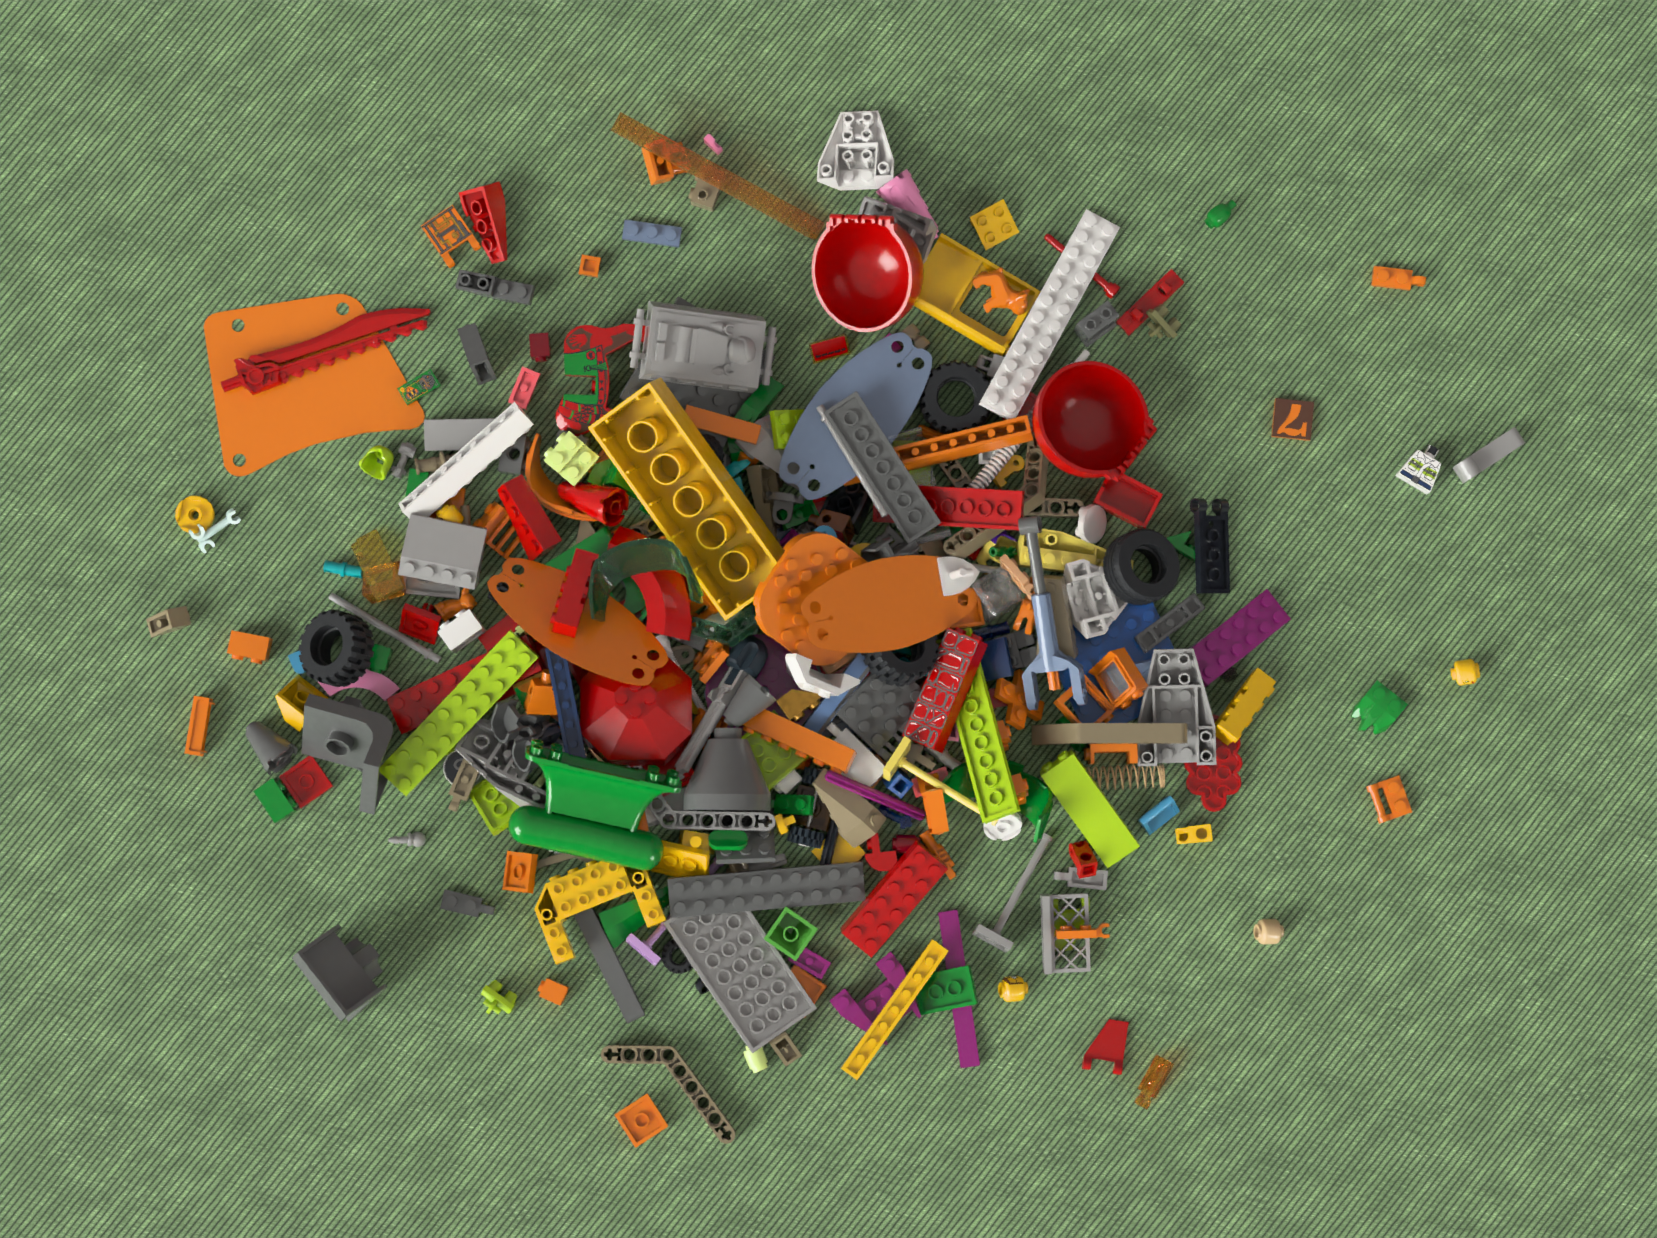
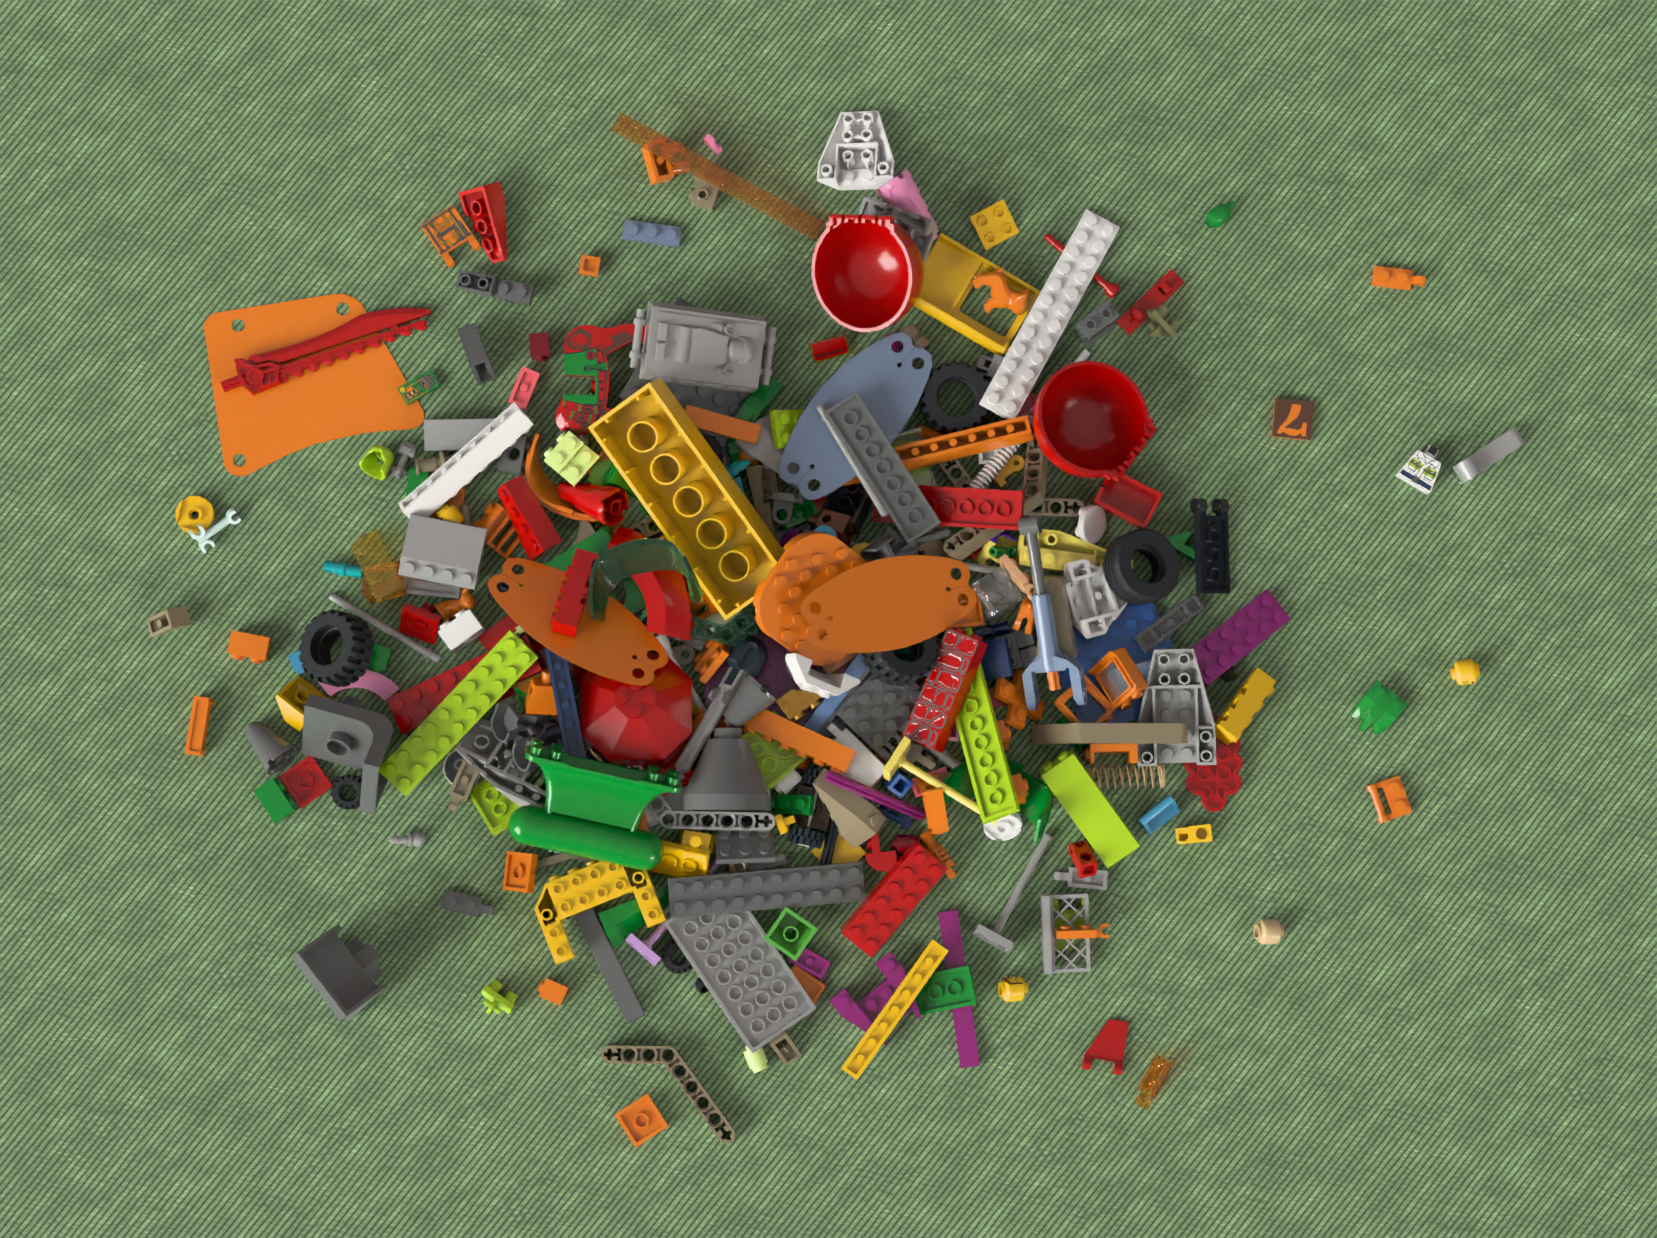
(337, 791): none -> black tyre
(728, 840): green tile -> none
(956, 575): white shield -> none

